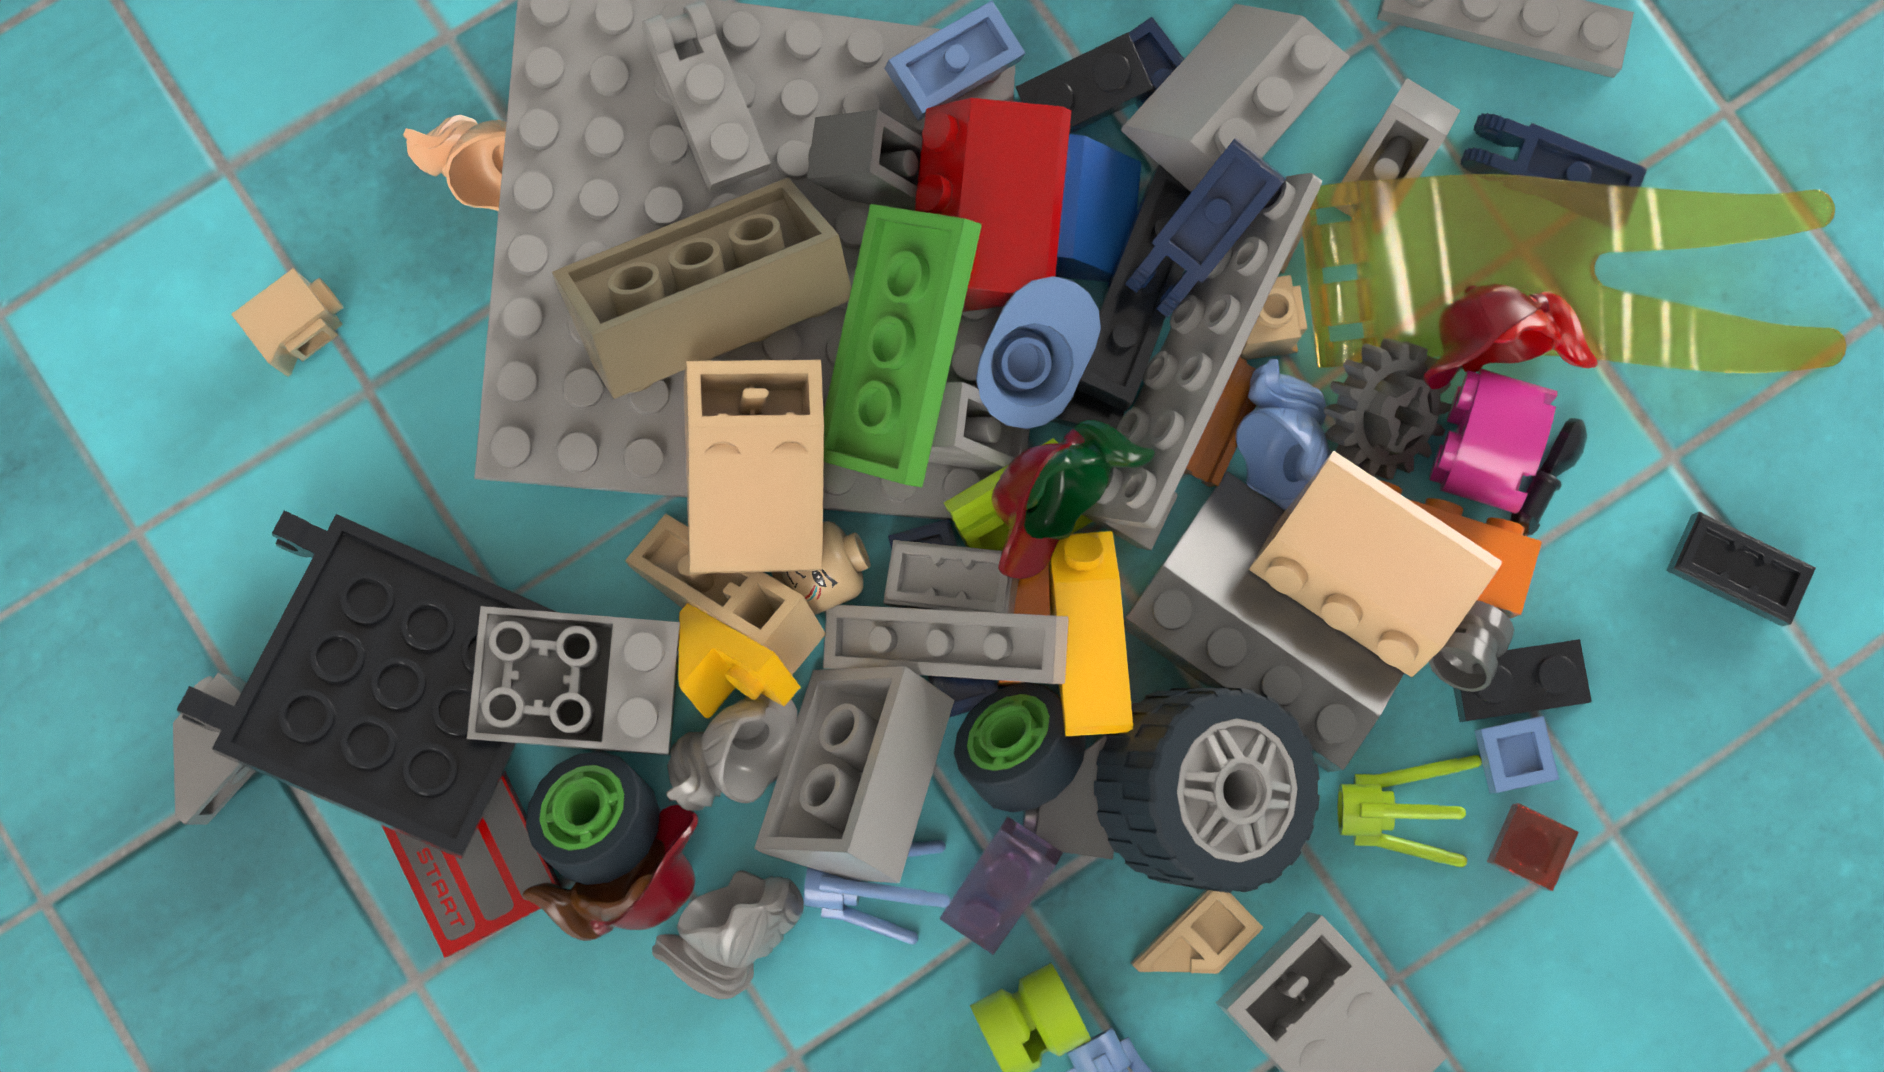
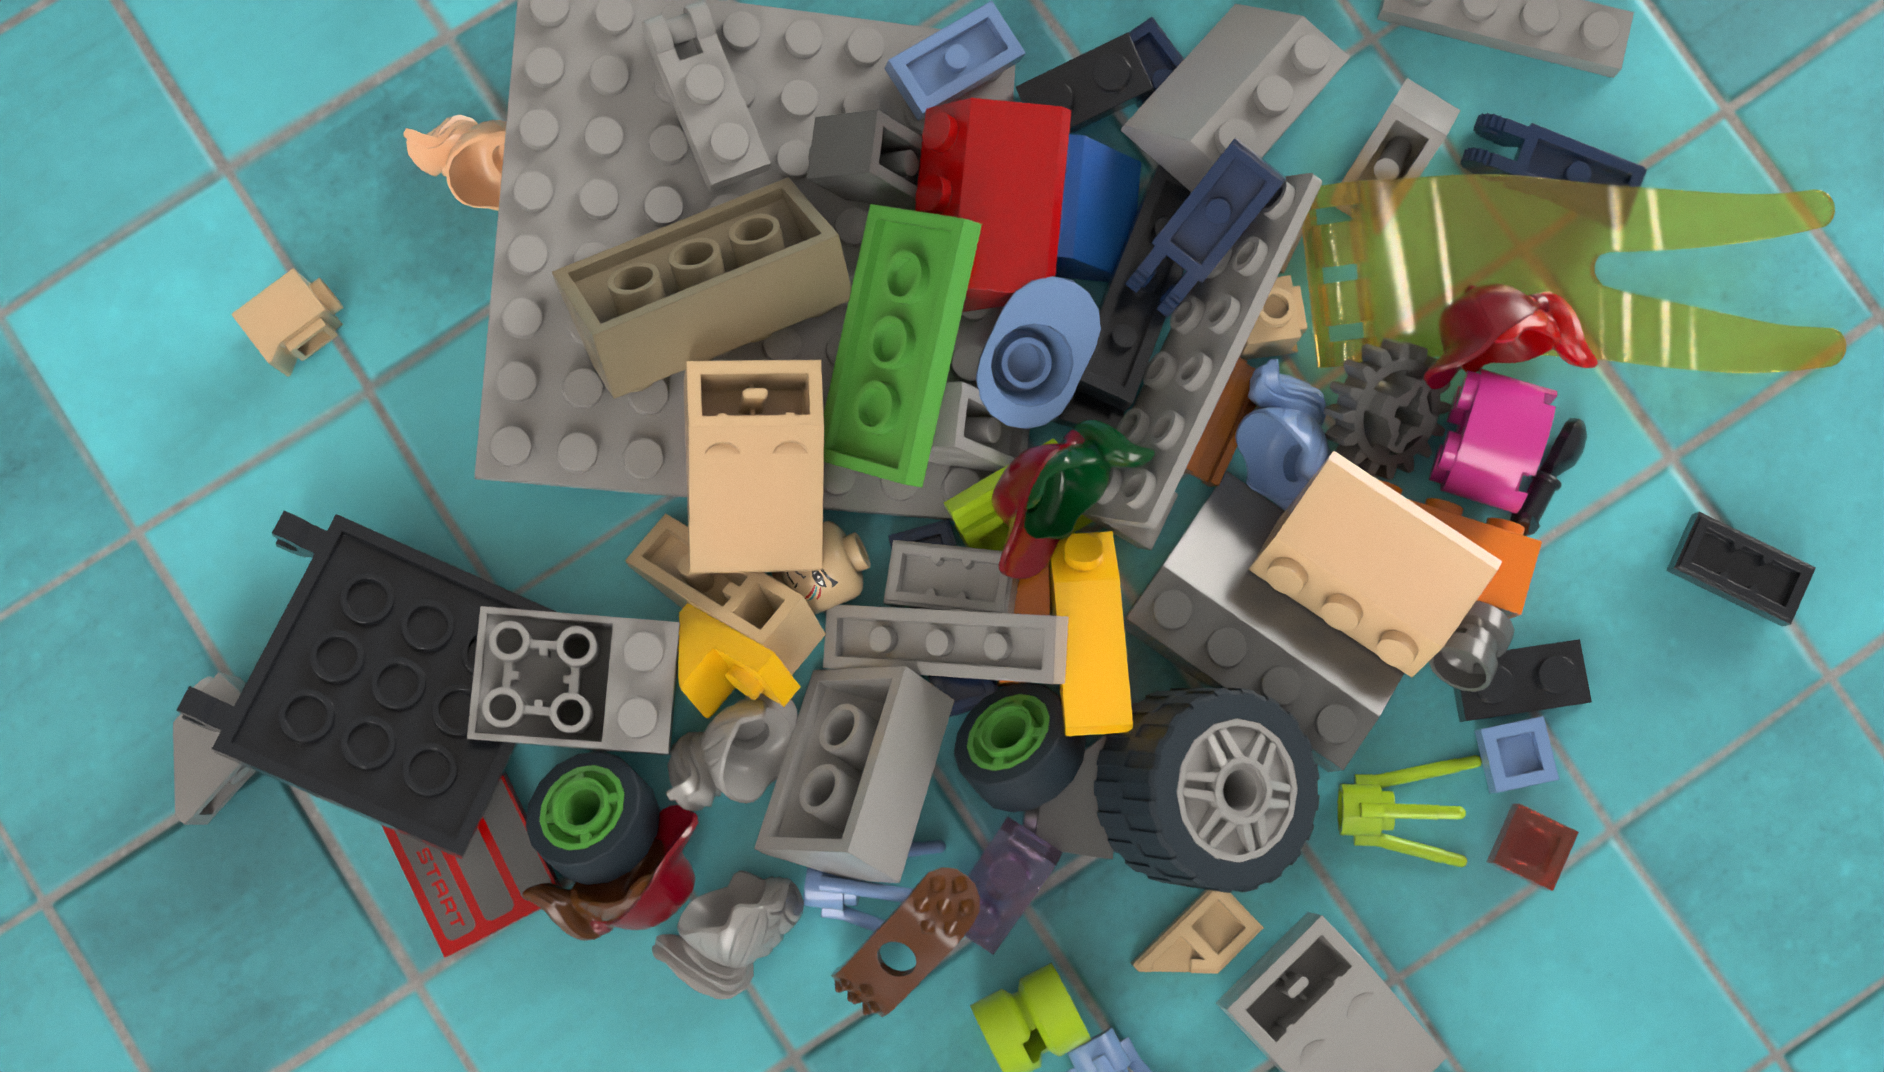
(928, 923): none -> reddish brown piece

